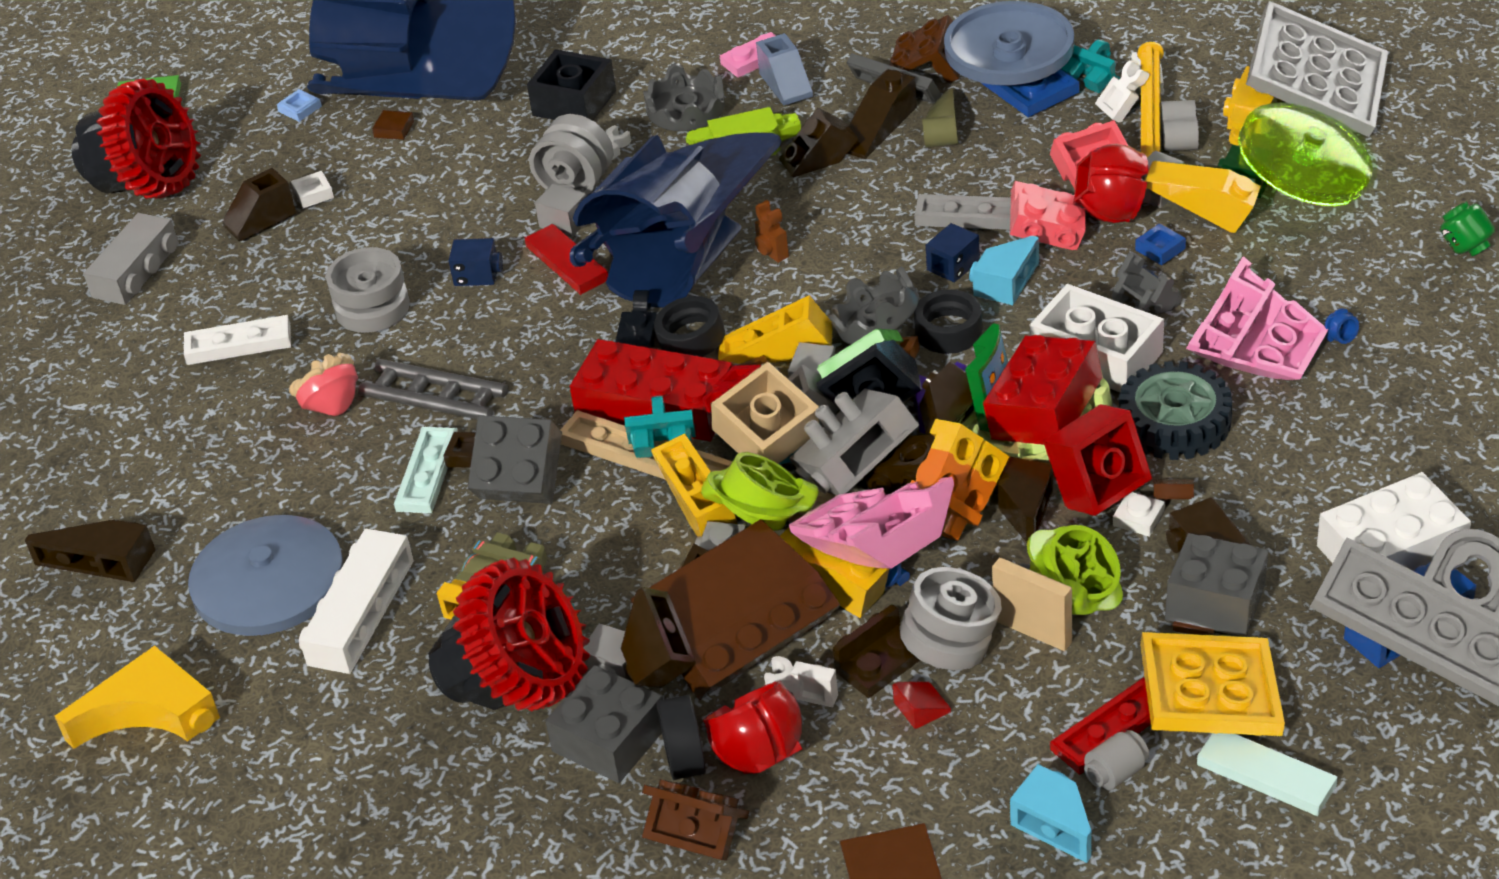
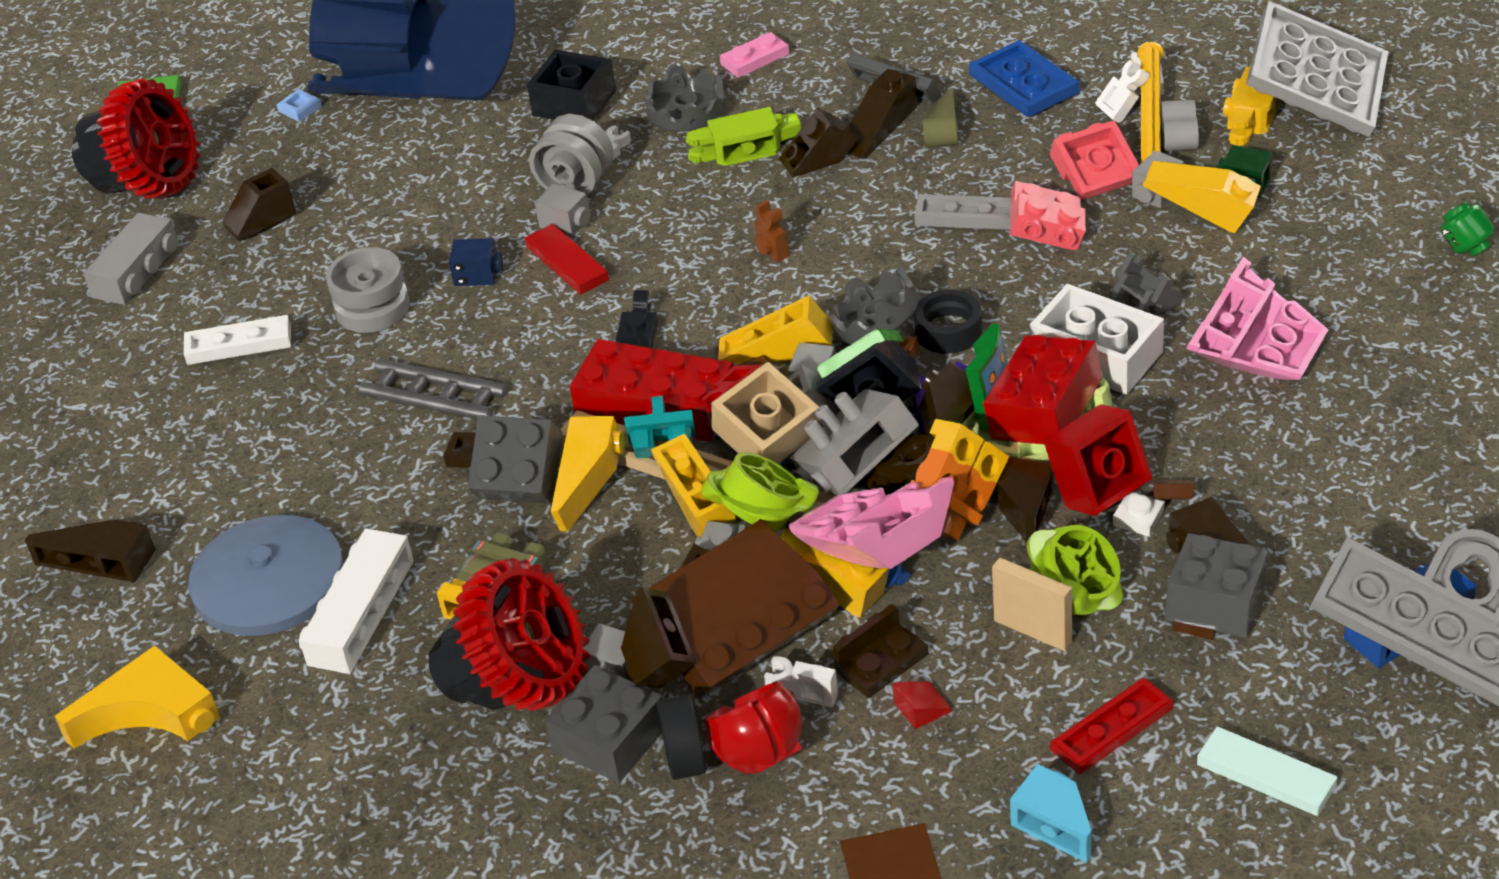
(312, 189): white plate -> none
(328, 386): coral hair -> none
(393, 124): reddish brown tile -> none
(424, 472): light aqua tile -> none
(585, 466): none -> yellow slope
(667, 213): dark blue piece -> none
(688, 311): black tyre -> none
(691, 820): reddish brown bracket -> none
(783, 69): sand blue slope -> none
(924, 46): reddish brown bracket -> none
(950, 618): light grey wheel -> none
(952, 252): dark blue brick -> none
(1005, 270): medium azure slope -> none
(1009, 43): sand blue dish -> none
(1094, 64): teal hips -> none
(1111, 183): red piece -> none
(1116, 759): light grey brick -> none
(1160, 244): blue plate -> none
(1178, 409): wheel -> none
(1211, 684): yellow plate -> none
(1305, 154): clear neon green dish -> none
(1341, 326): blue plate -> none
(1396, 521): white brick -> none

